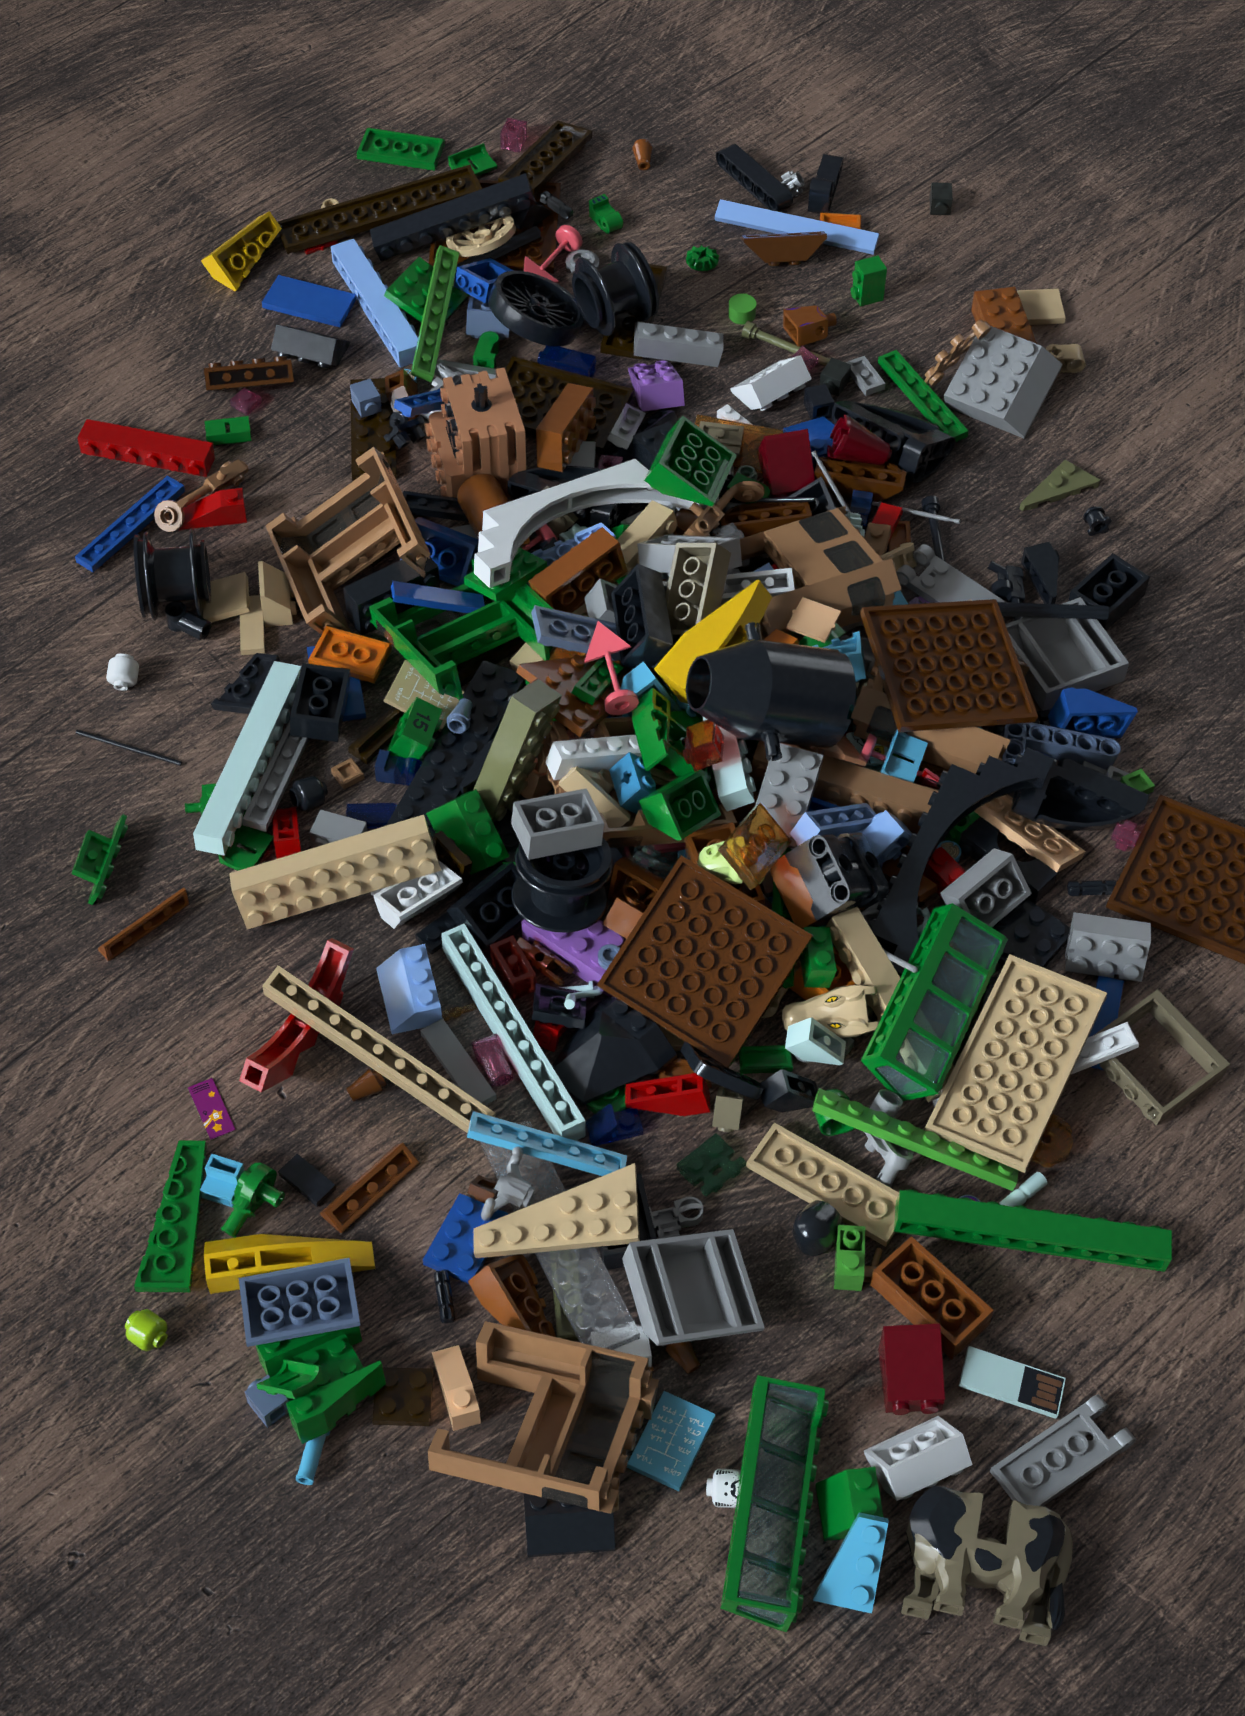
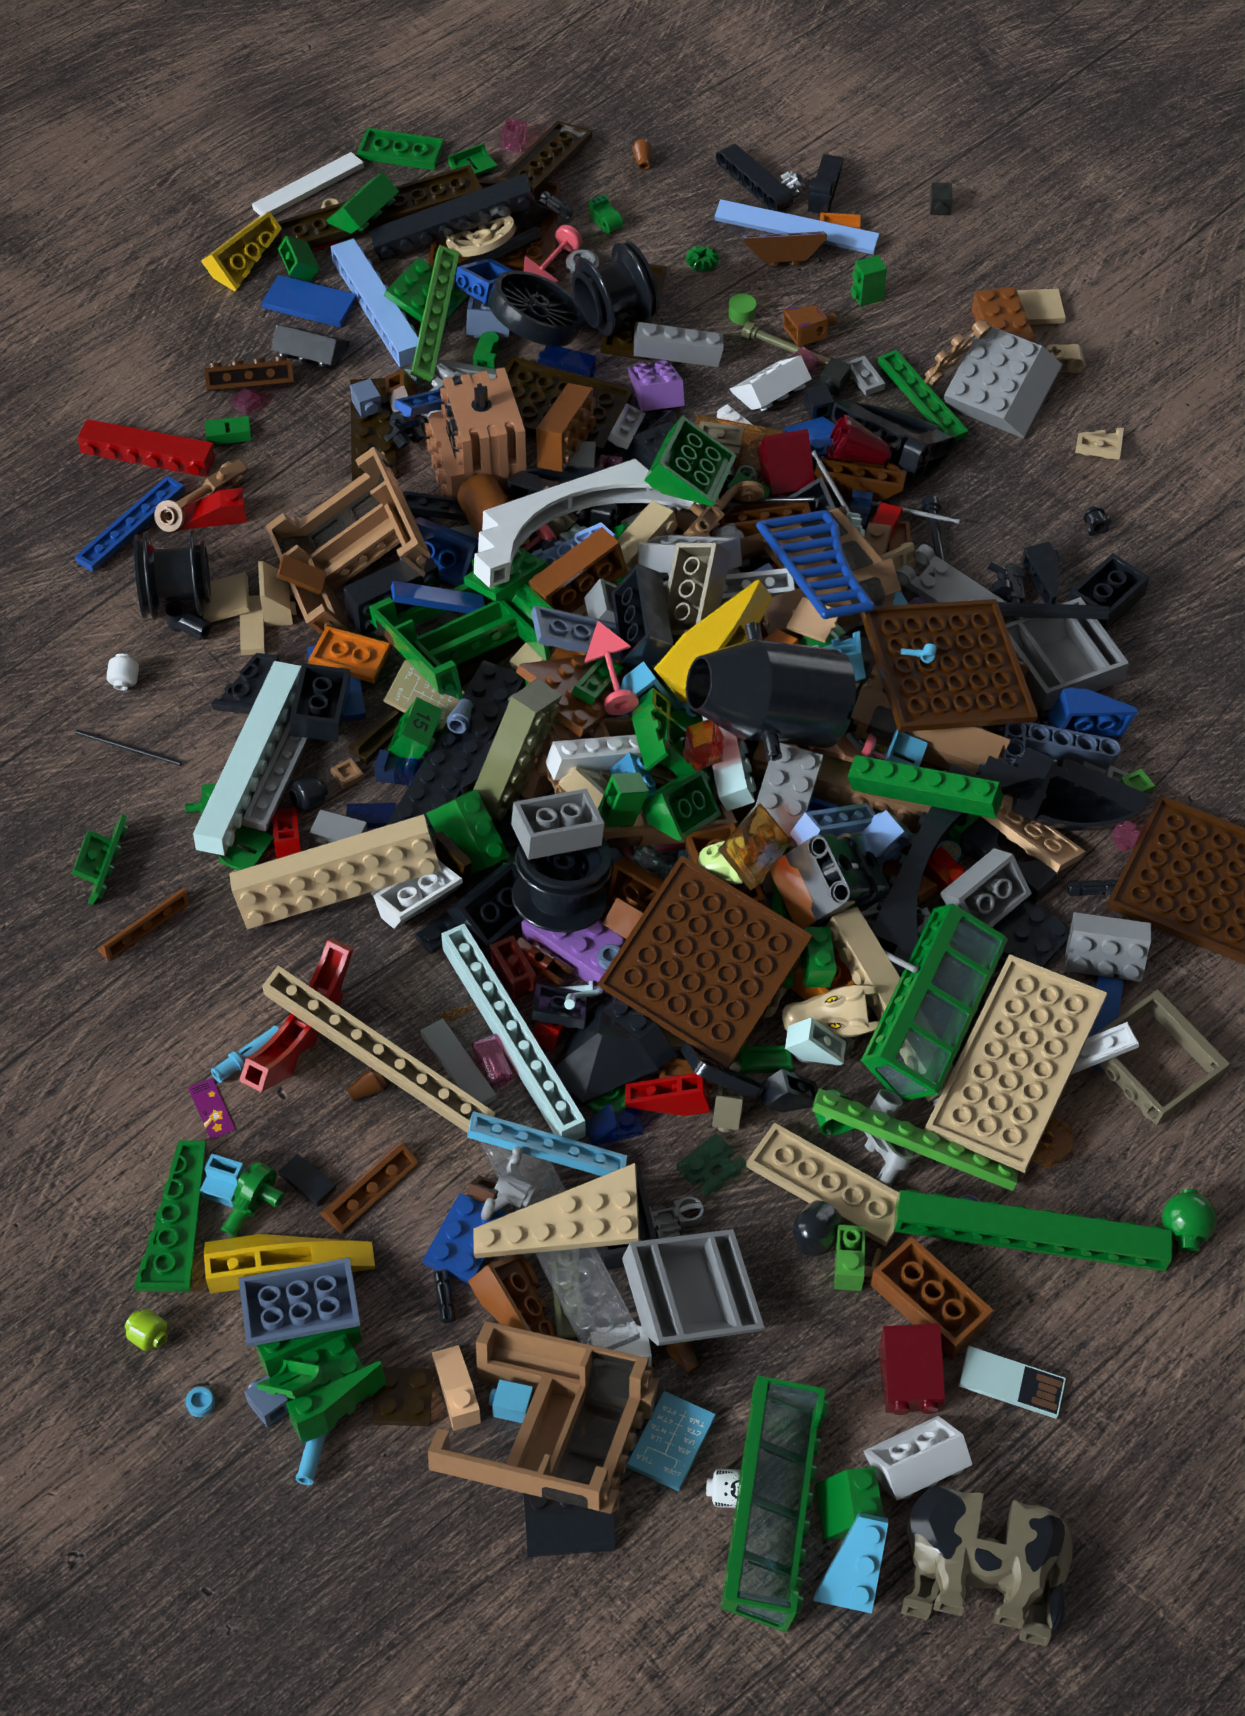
(200, 1401): none -> medium azure tile
(237, 1059): none -> medium azure pin
(298, 258): none -> green brick
(301, 574): none -> dark orange tile
(309, 185): none -> white tile
(364, 205): none -> green slope
(409, 990): light blue slope -> none
(510, 1400): none -> medium azure brick
(623, 799): none -> green brick
(800, 575): none -> blue bar
(925, 786): none -> green brick
(927, 654): none -> medium azure hand
(1025, 1190): light aqua piece -> none
(1060, 1456): light grey hinge -> none
(1061, 483): olive wing -> none
(1100, 444): none -> tan wing
(1190, 1219): none -> green brick

